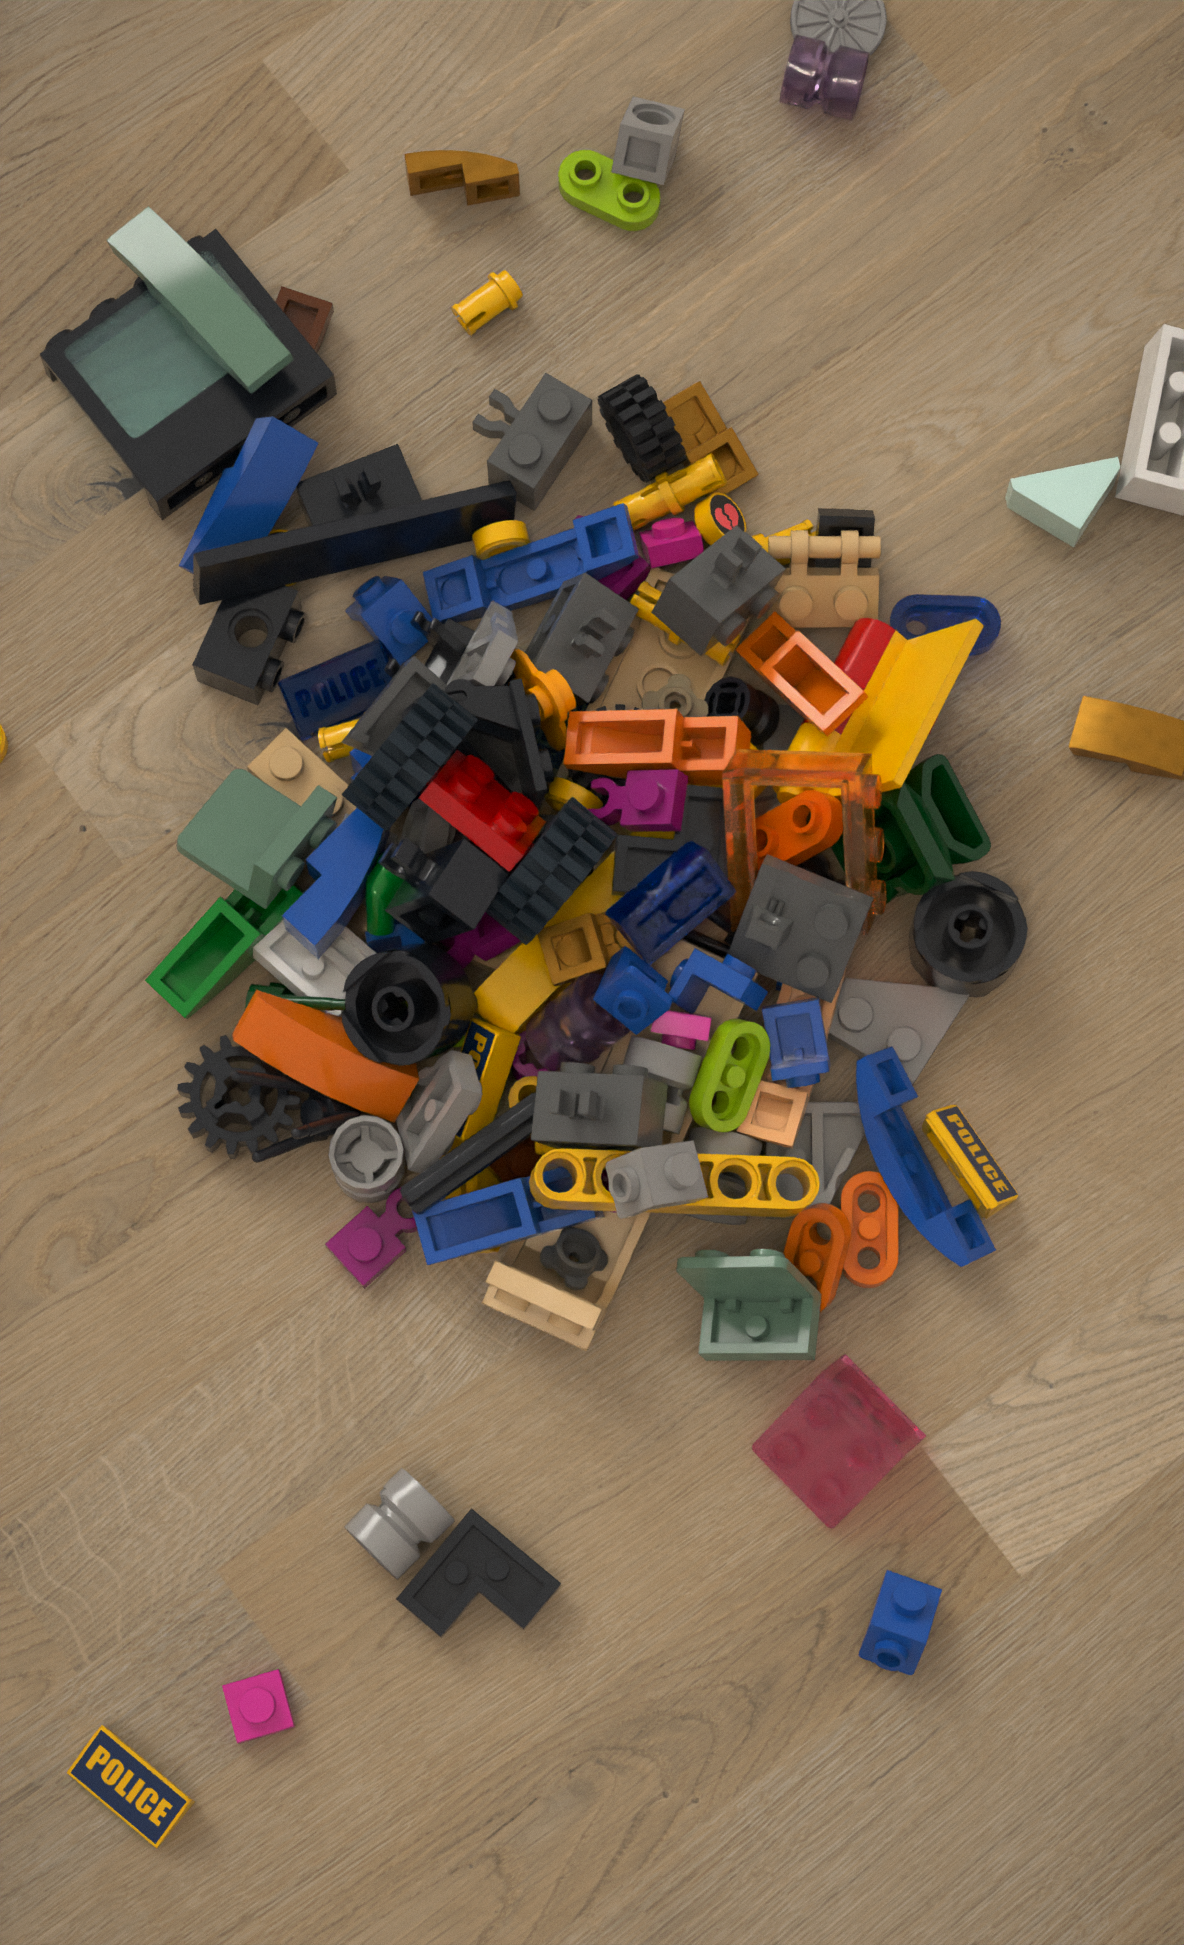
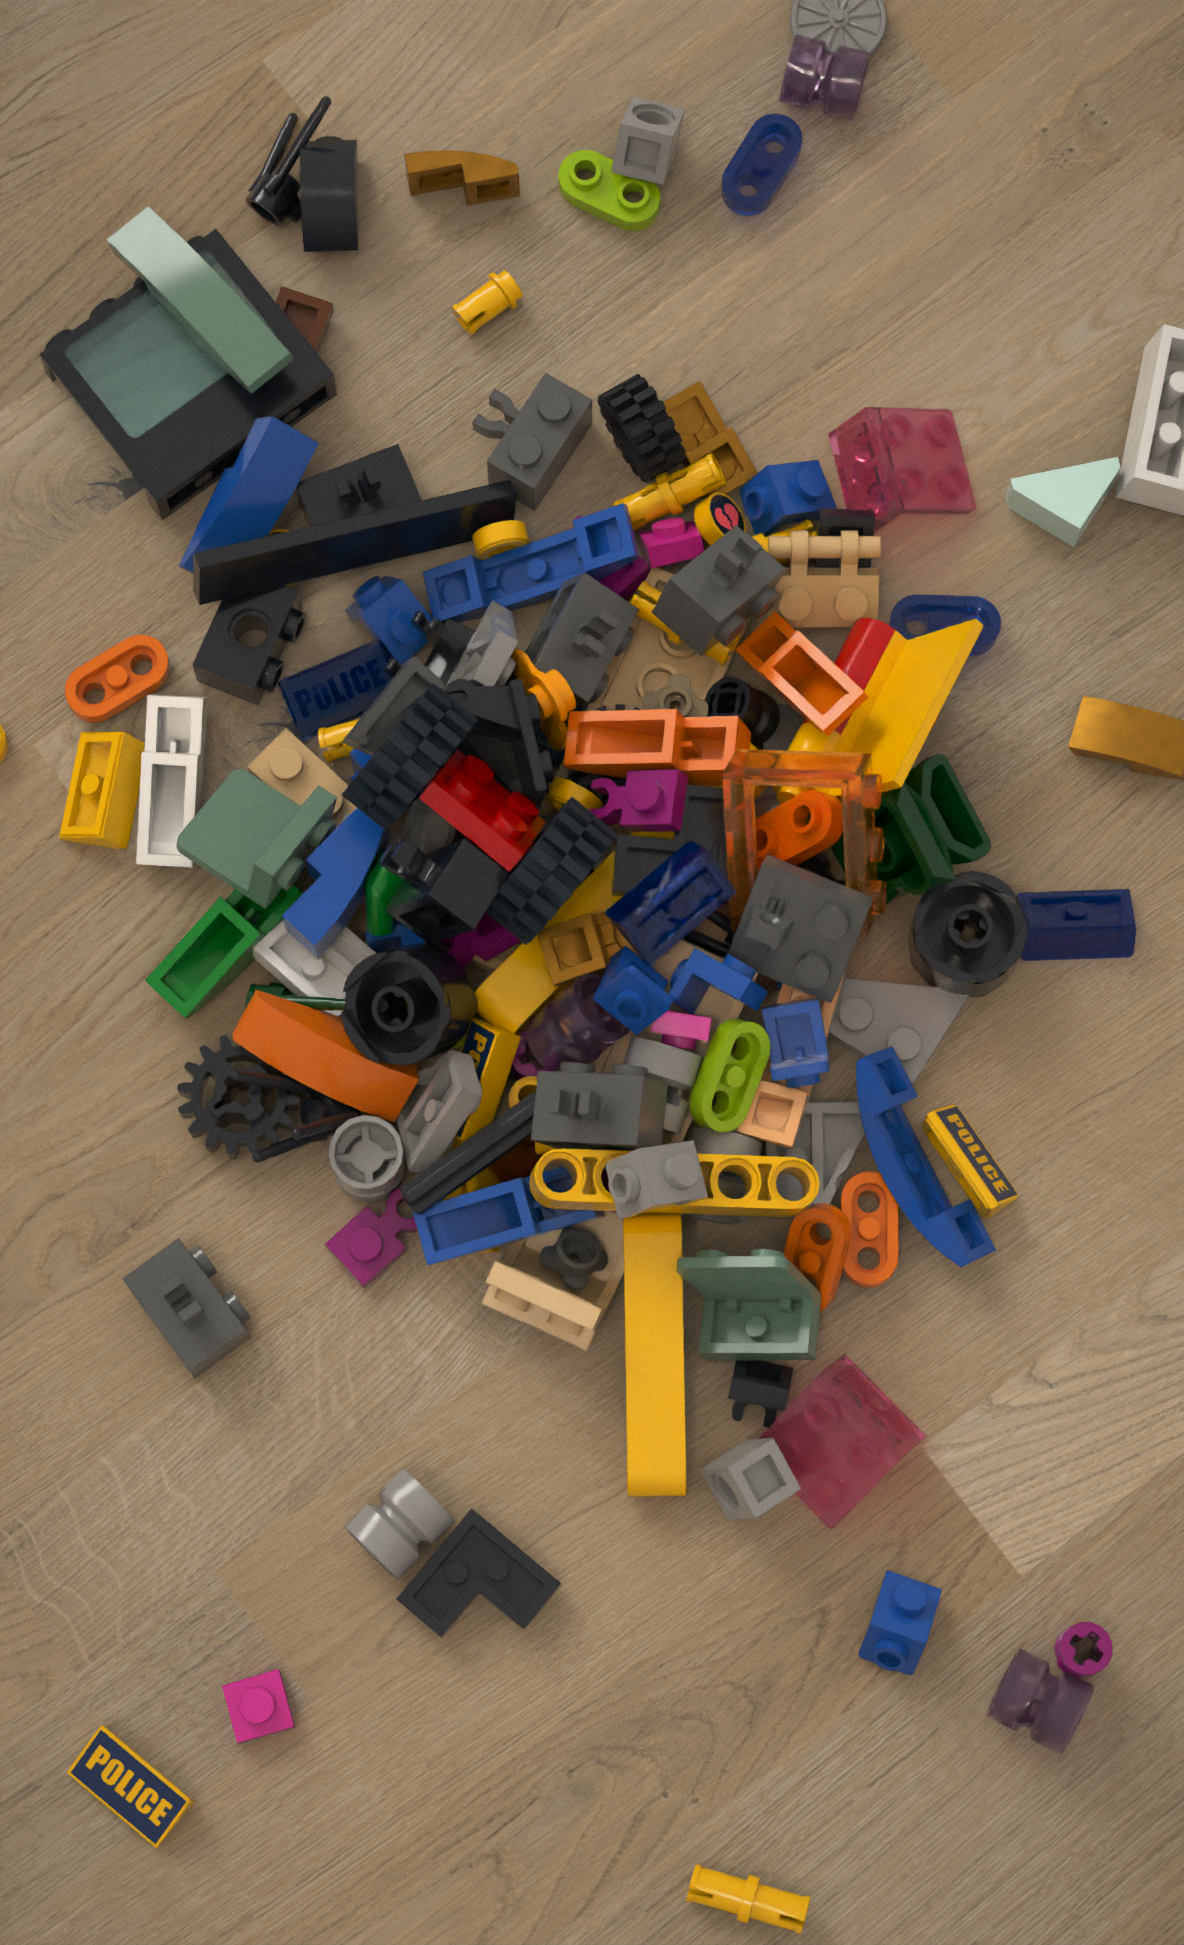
(103, 790): none -> yellow slope
(115, 676): none -> orange plate
(170, 776): none -> white slope
(188, 1307): none -> dark grey brick
(274, 190): none -> black plant
(329, 195): none -> black brick
(654, 1355): none -> yellow beam
(748, 1899): none -> yellow pin
(750, 1478): none -> light grey brick
(759, 167): none -> clear blue plate
(761, 1385): none -> black tile
(785, 495): none -> blue bracket
(902, 463): none -> clear pink bracket
(1040, 1701): none -> wheel
(1078, 924): none -> clear blue slope
(1101, 1648): none -> magenta bush

